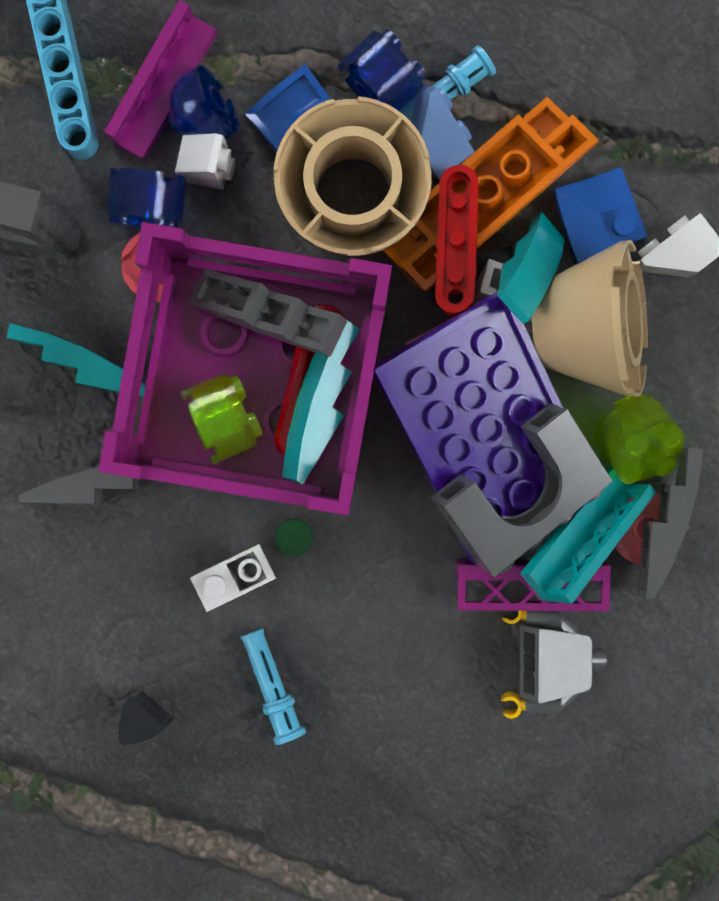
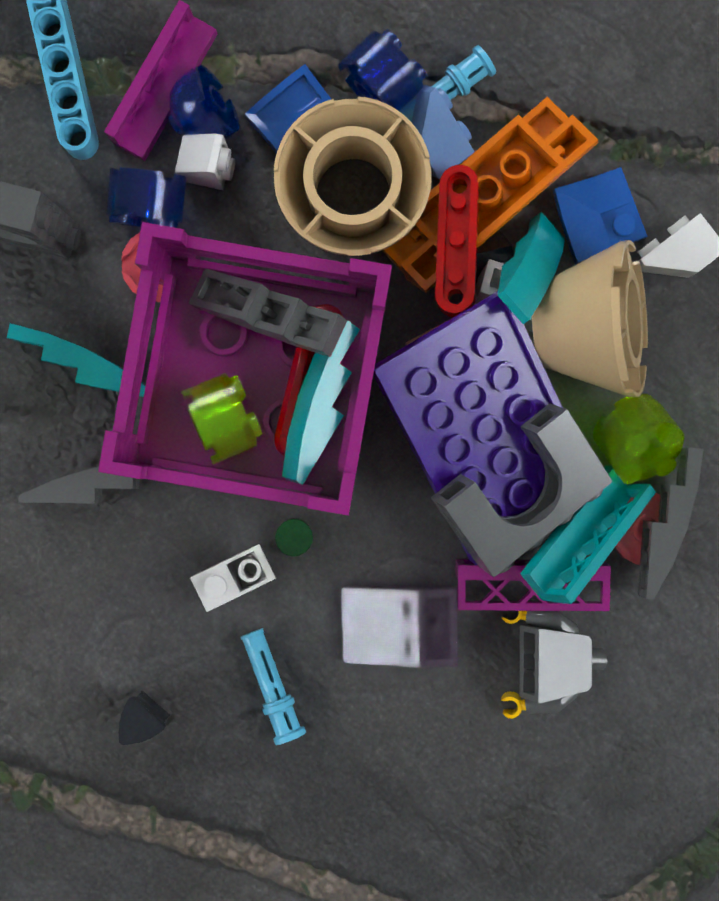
(400, 626): none -> slope

